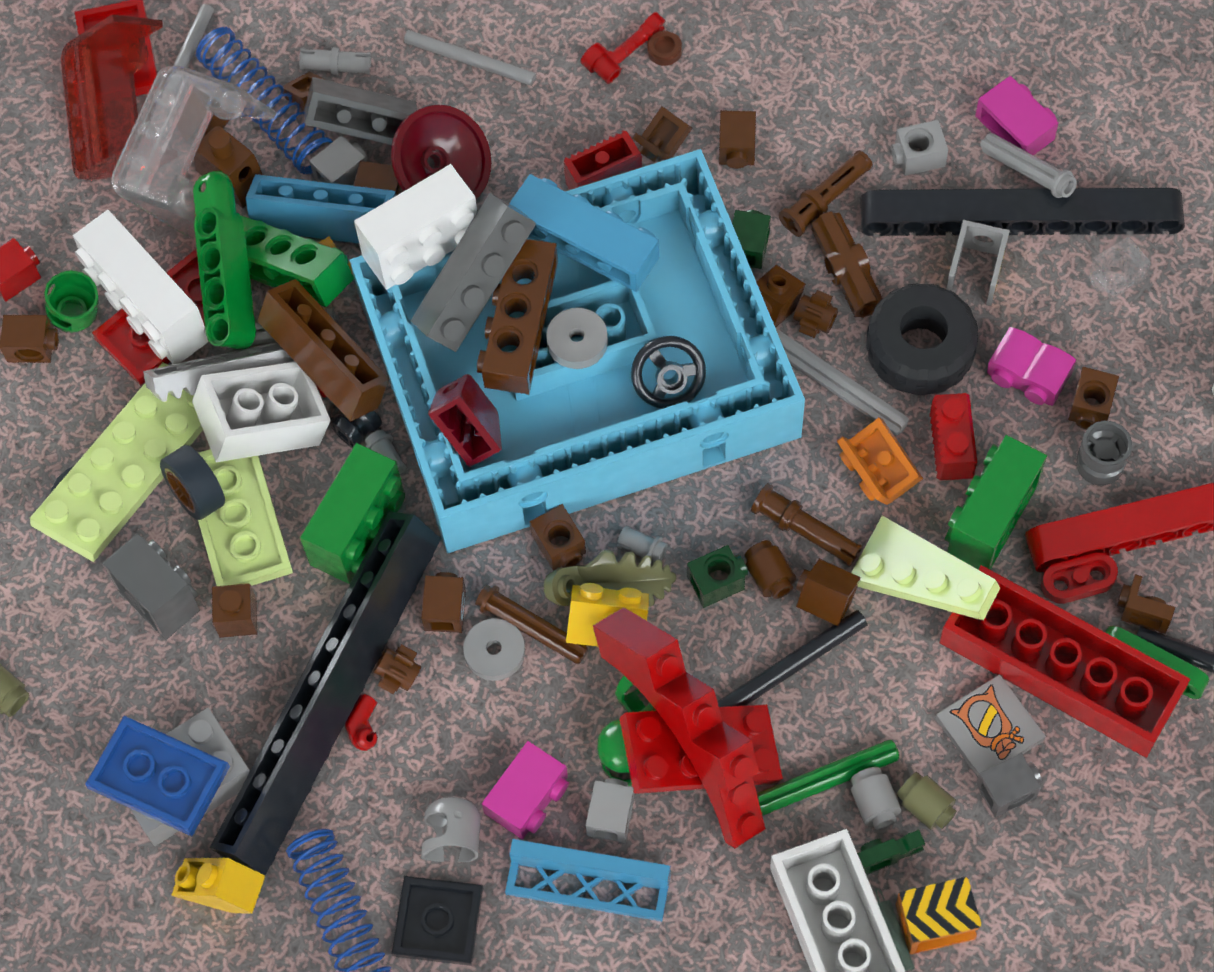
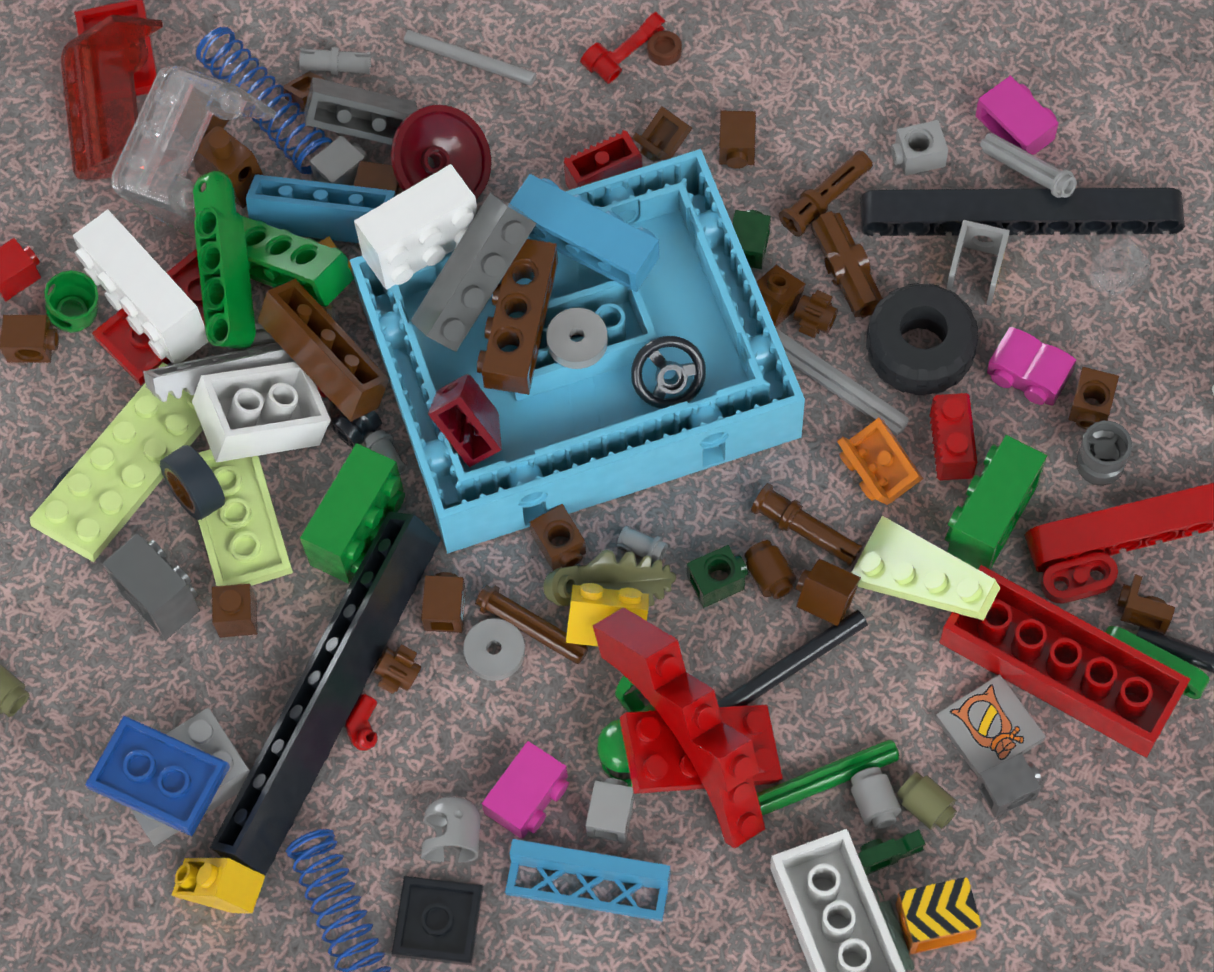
(194, 36): light grey bar -> none

